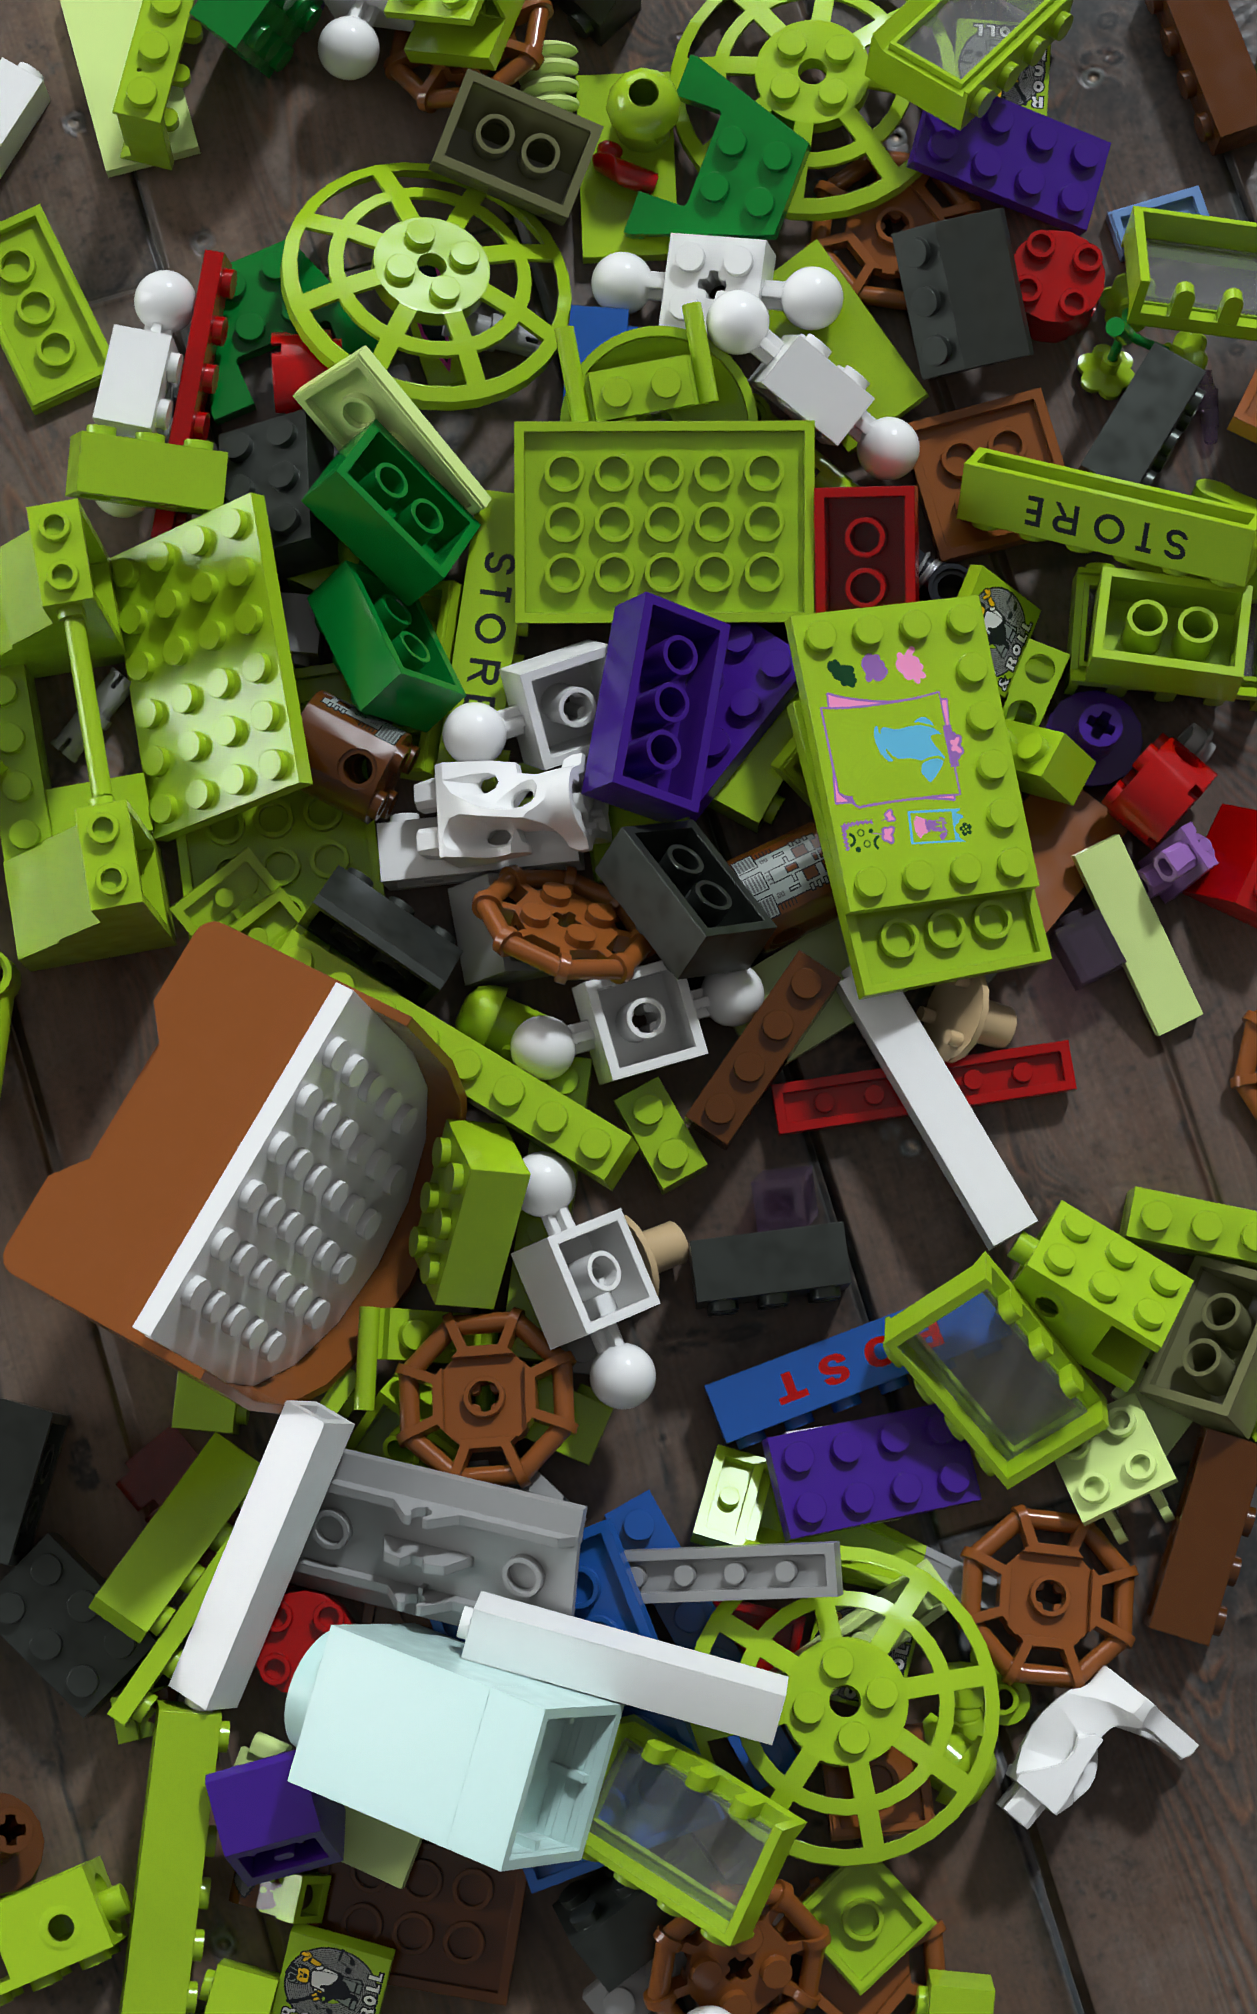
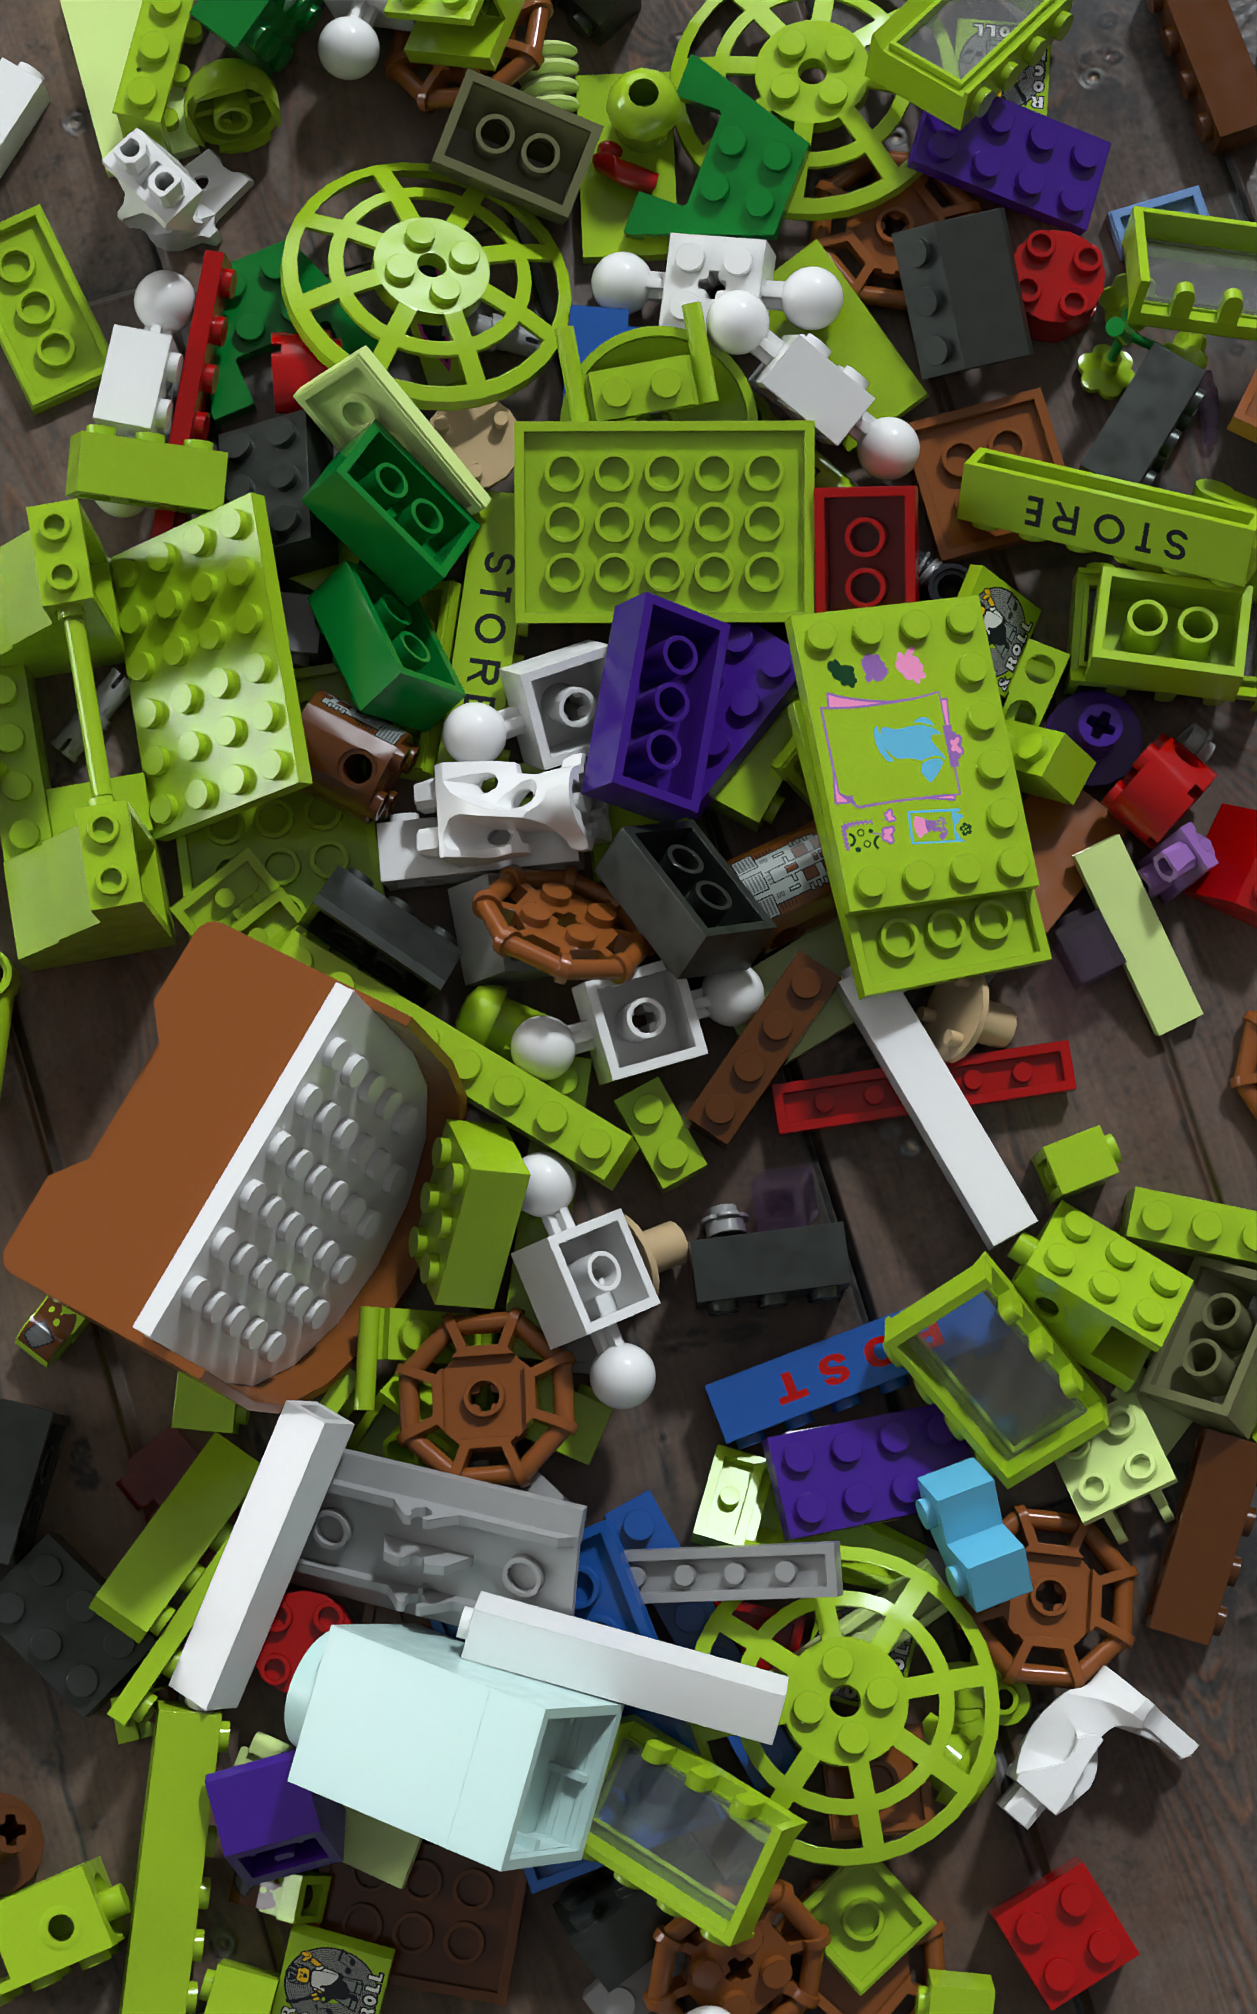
(50, 1332): none -> leg
(165, 195): none -> white hips
(231, 106): none -> lime cylinder
(480, 440): none -> tan piece
(724, 1221): none -> light grey plate
(966, 1522): none -> medium azure brick
(1064, 1933): none -> red brick
(1077, 1163): none -> lime brick

